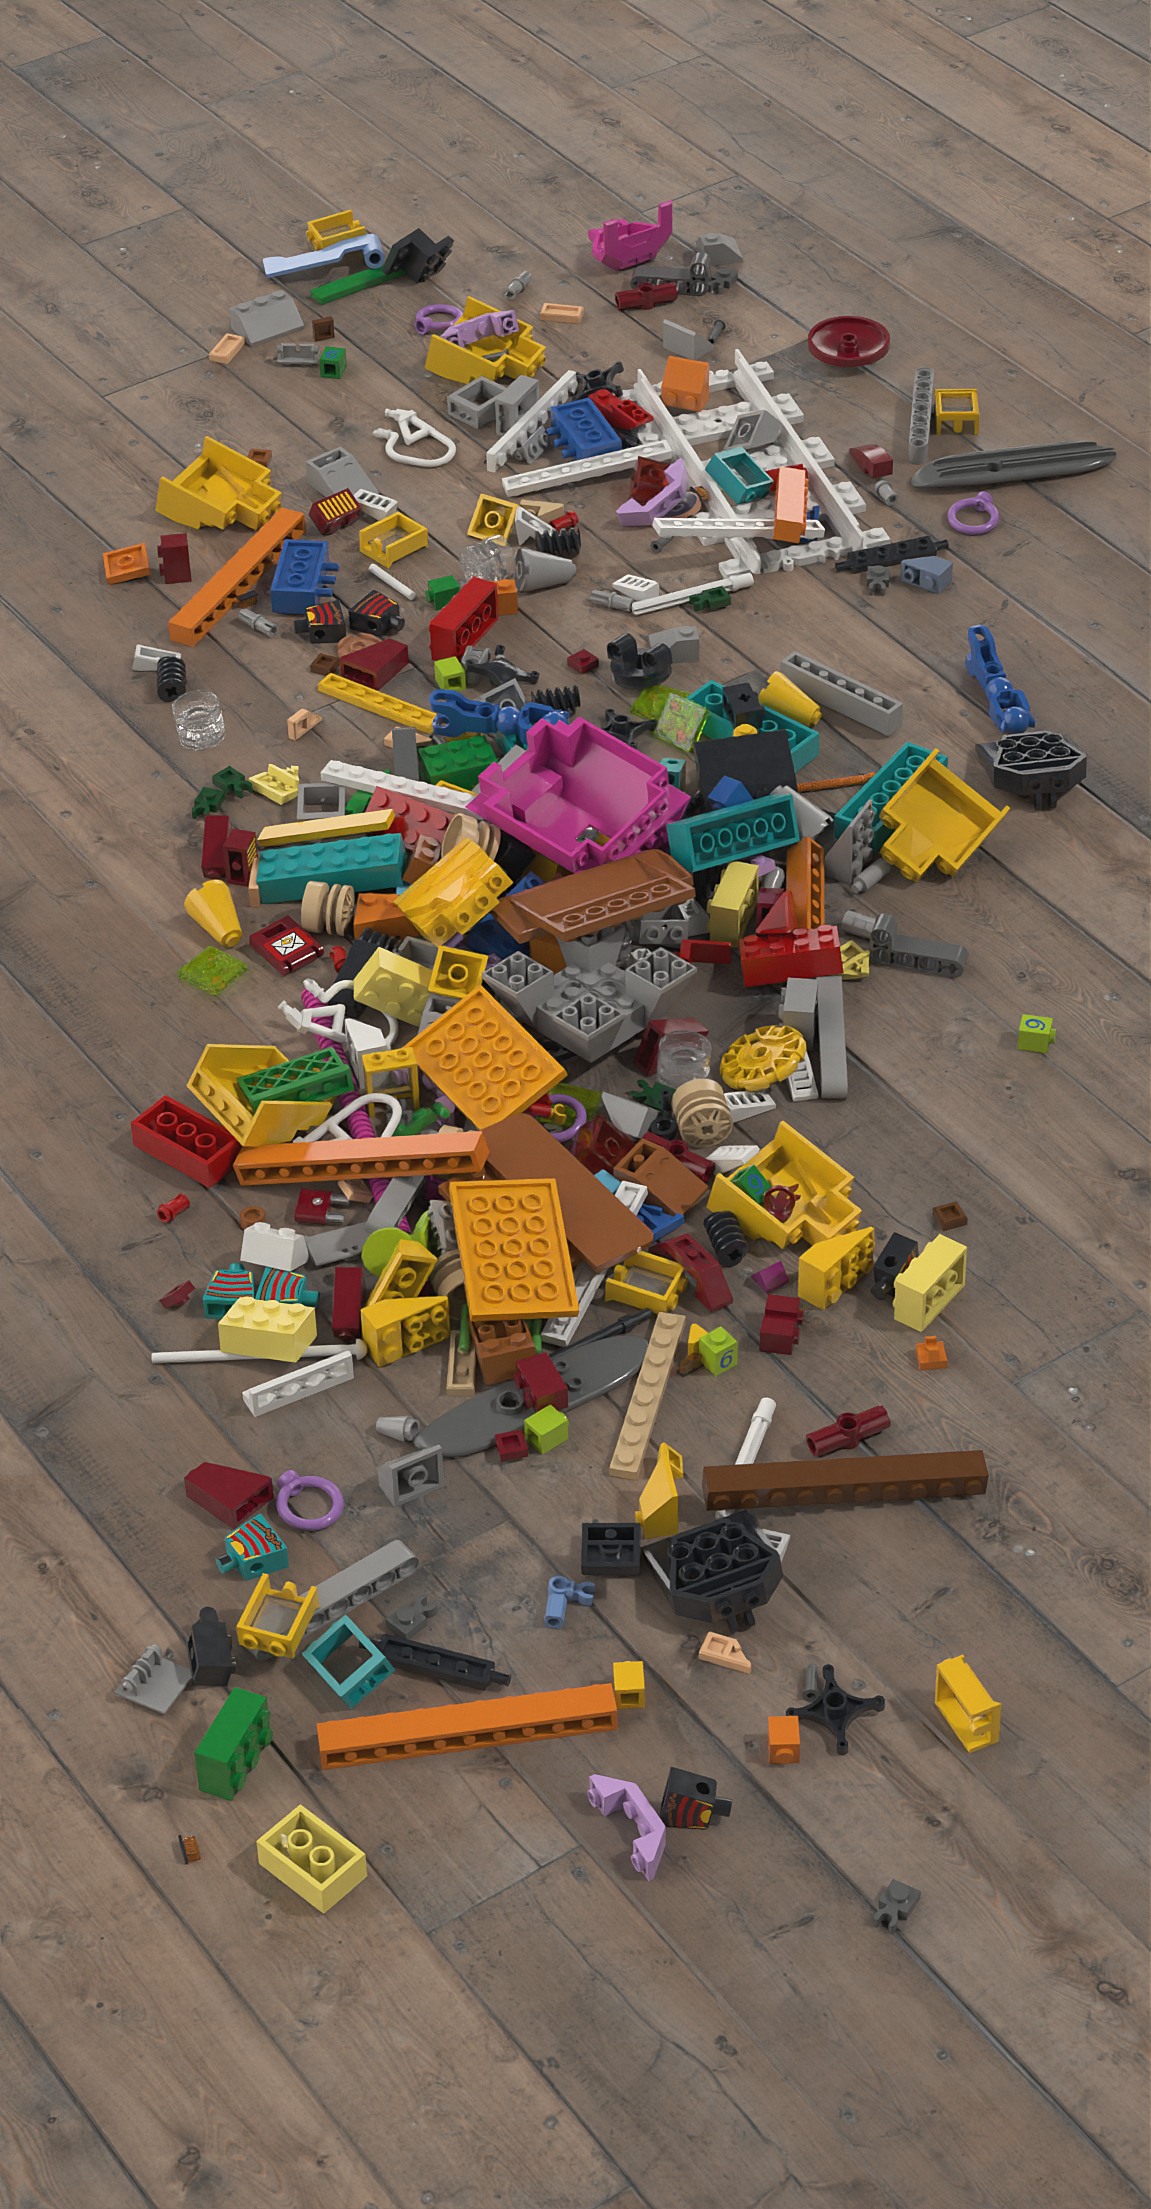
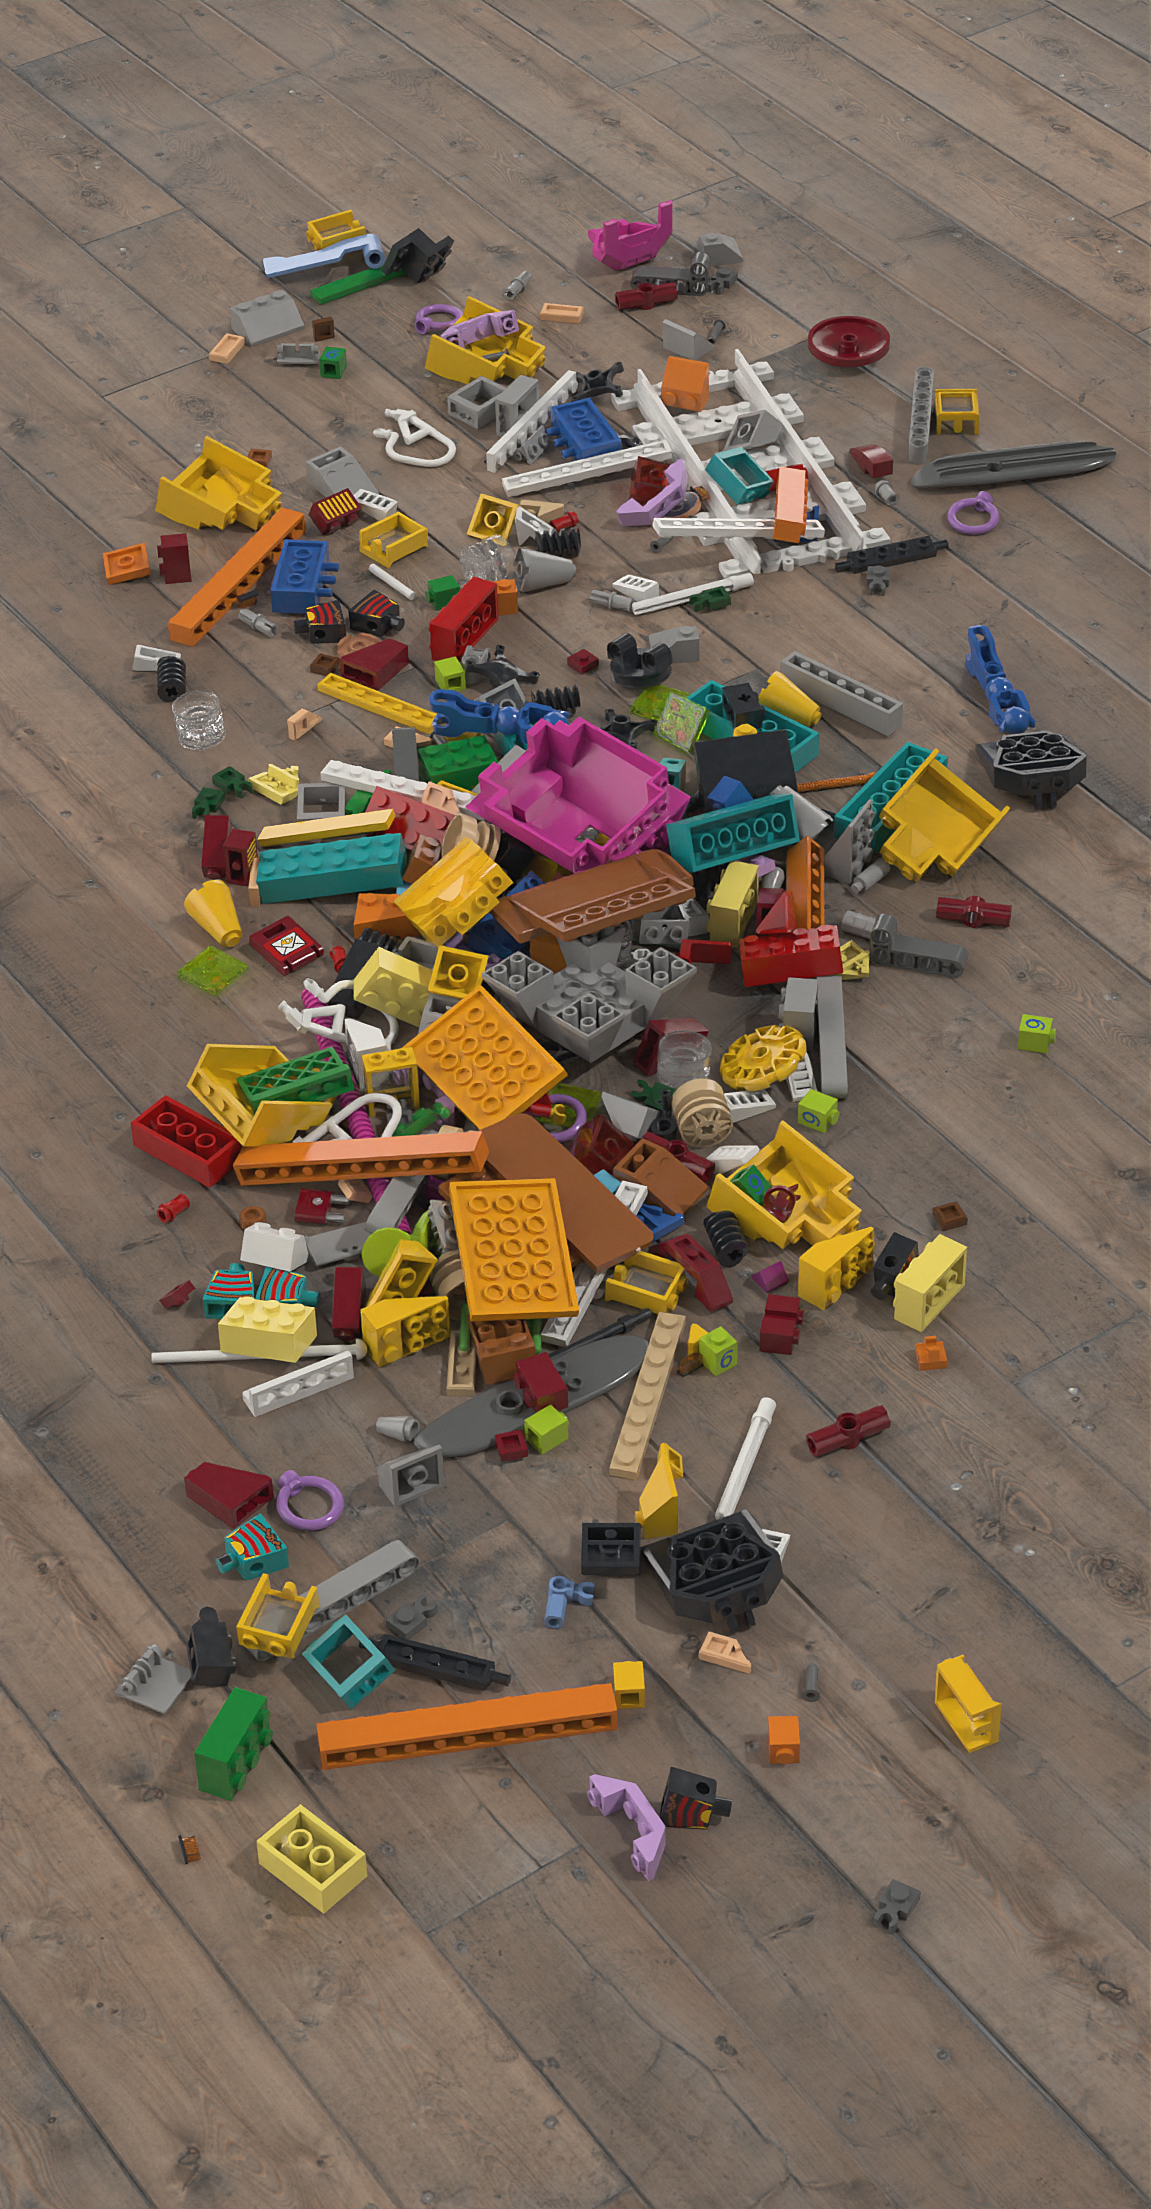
(327, 908): tan wheel -> none
(440, 798): none -> light nougat tile
(620, 413): red slope -> none
(818, 1111): none -> lime brick
(836, 1709): black piece -> none
(844, 1480): reddish brown brick -> none
(927, 573): sand blue slope -> none
(974, 911): none -> dark red piece

